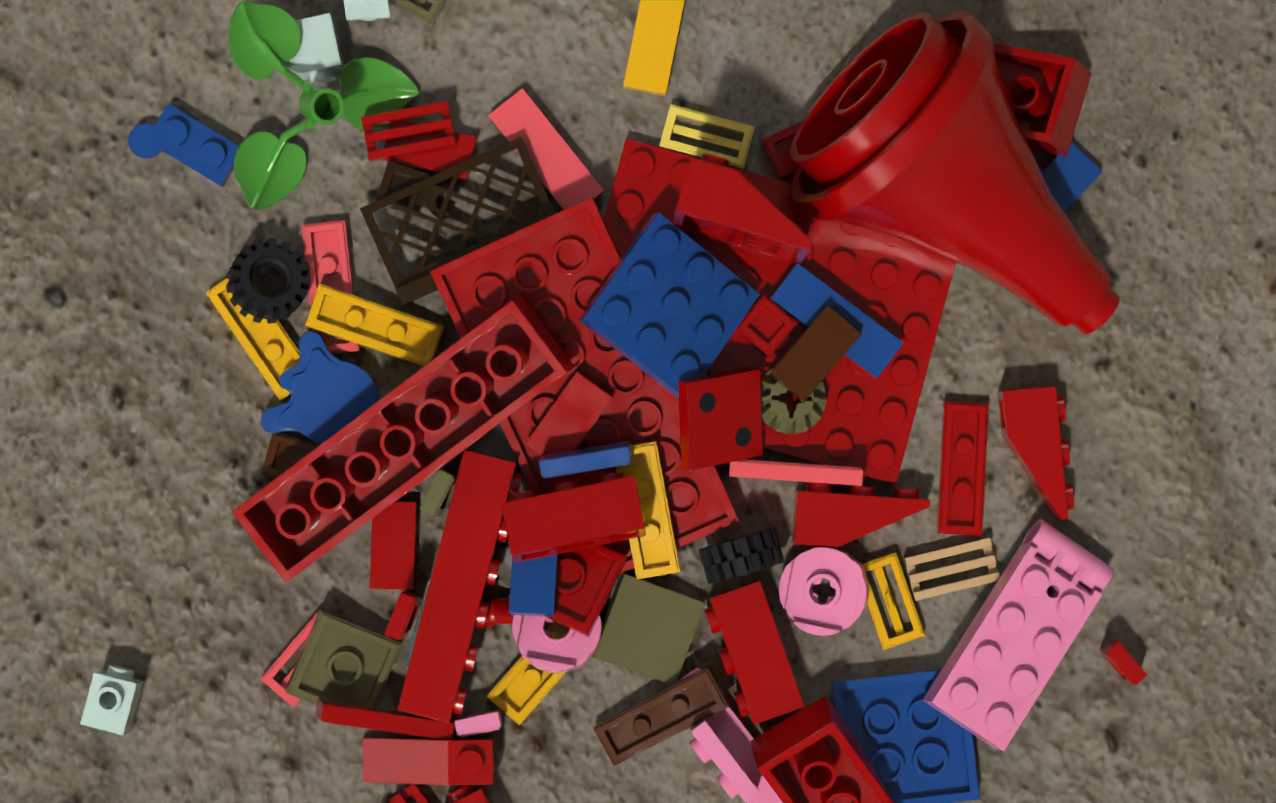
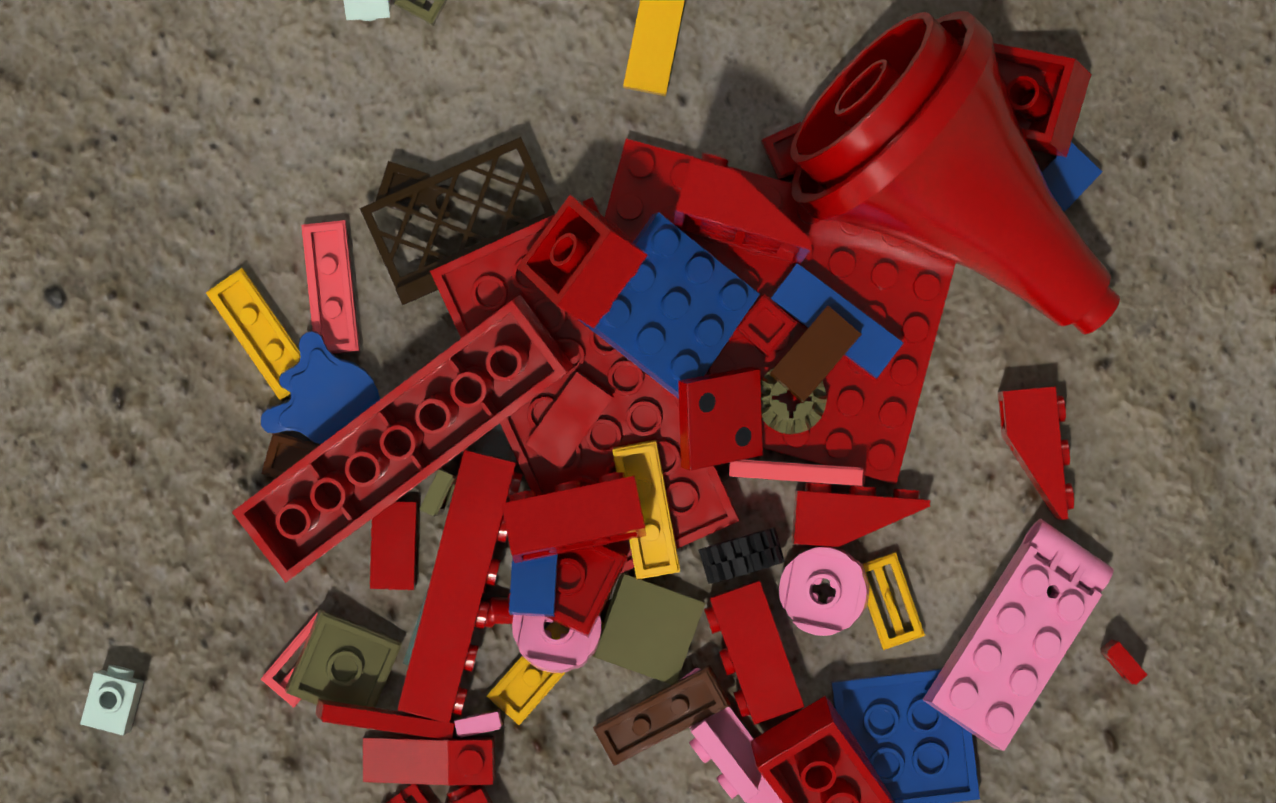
(186, 142): blue hinge -> none
(261, 41): bright green plant -> none
(271, 255): black tyre -> none
(319, 50): light aqua slope -> none
(373, 326): yellow tile -> none
(403, 615): red tile -> none
(405, 114): red tile -> none
(435, 160): red tile -> none
(553, 159): coral tile -> none
(582, 261): none -> red brick
(585, 459): blue tile -> none
(700, 117): light yellow tile -> none
(962, 468): red tile -> none
(988, 561): tan tile -> none

